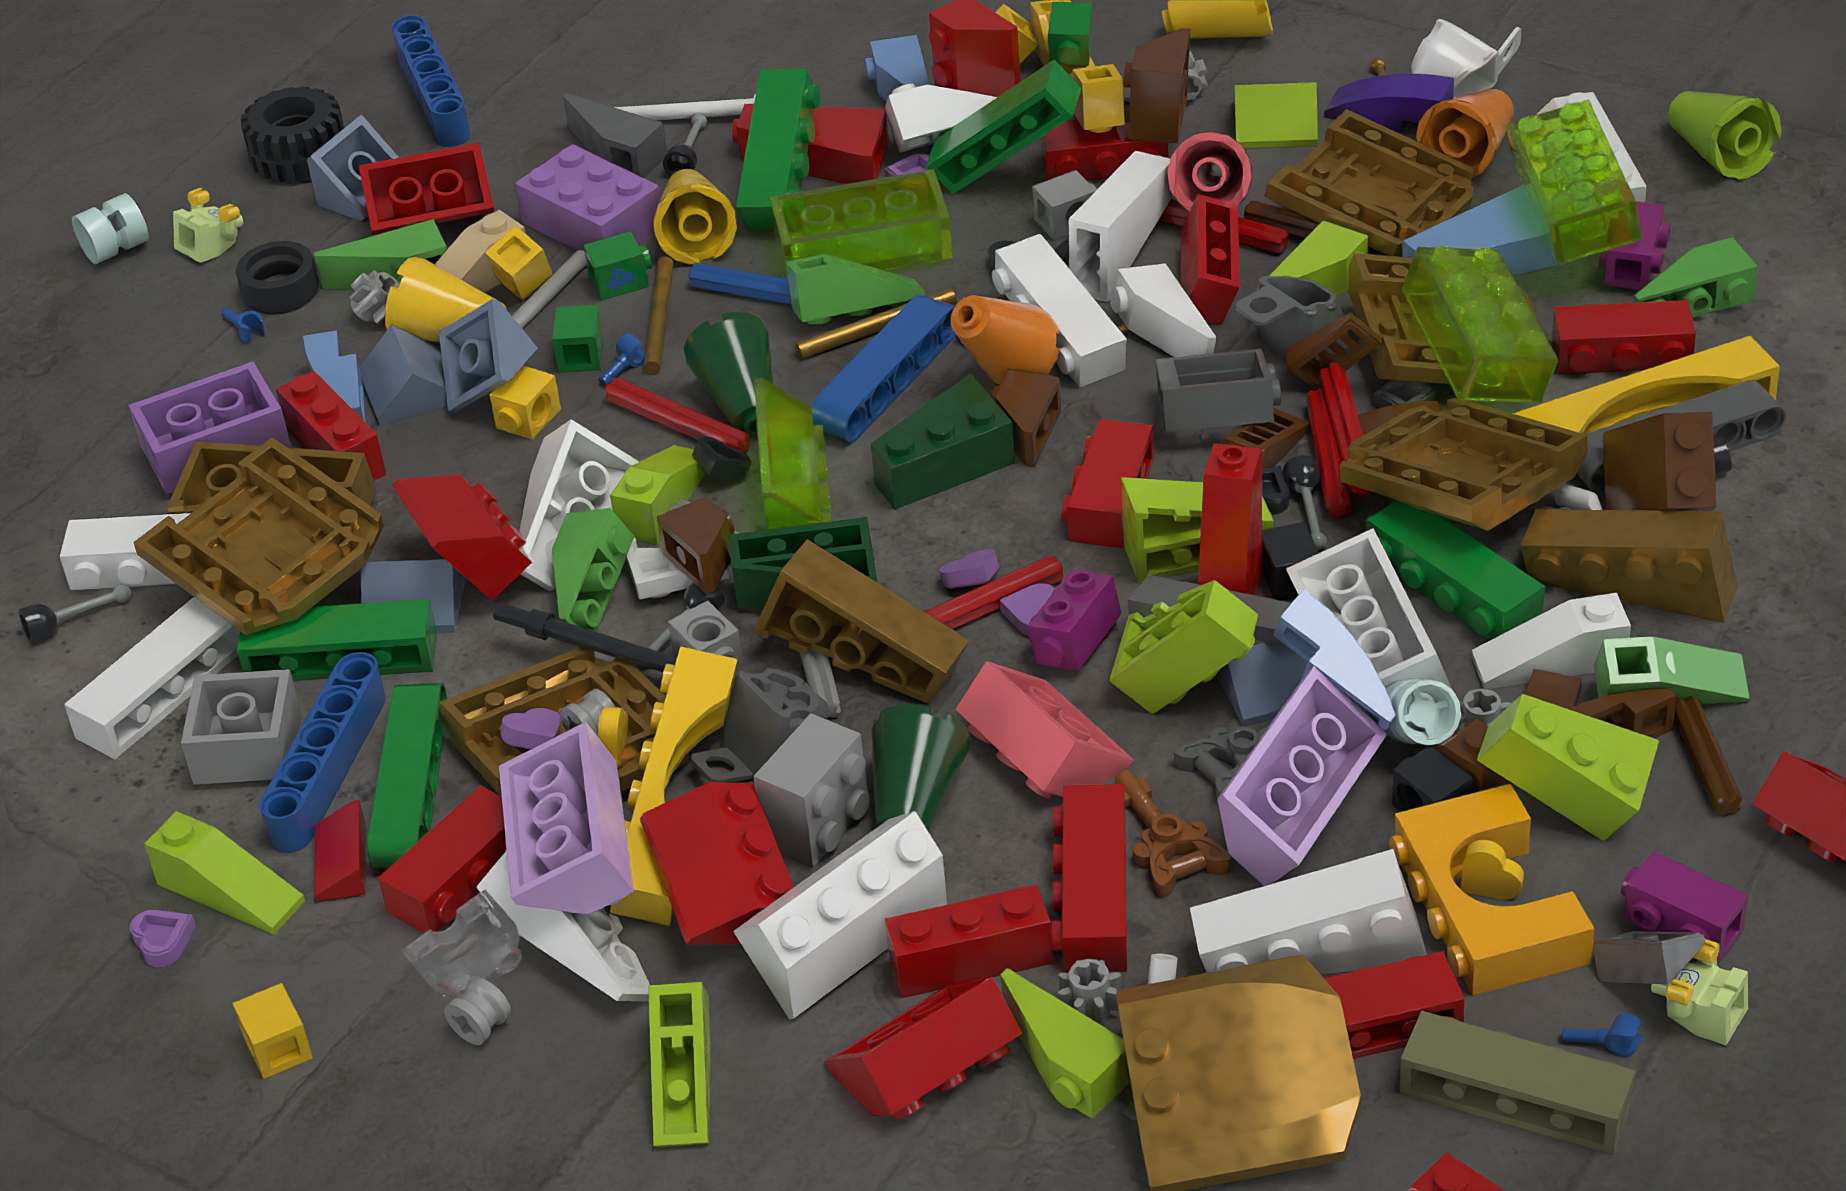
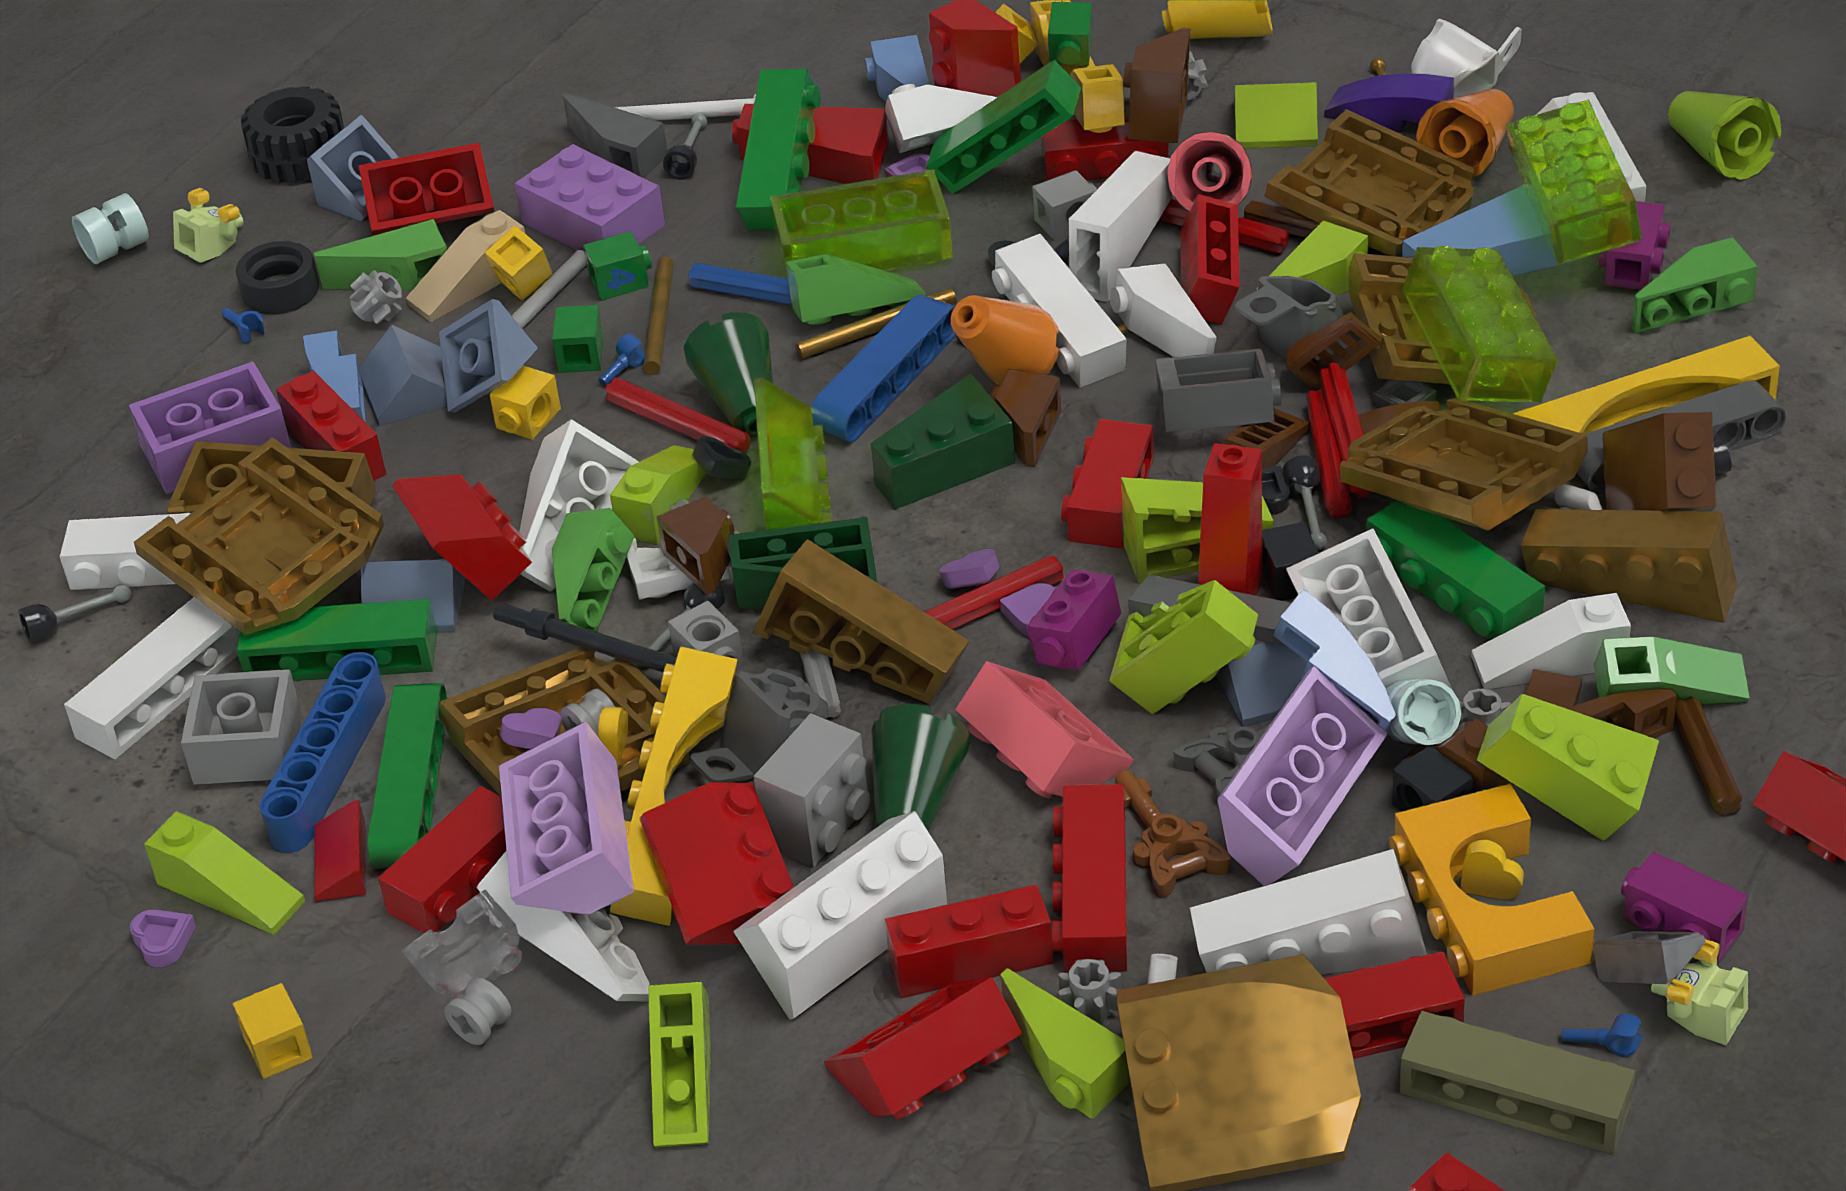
(429, 299): yellow cone -> none
(431, 81): blue beam -> none
(693, 218): yellow cone -> none
(1621, 336): red brick -> none

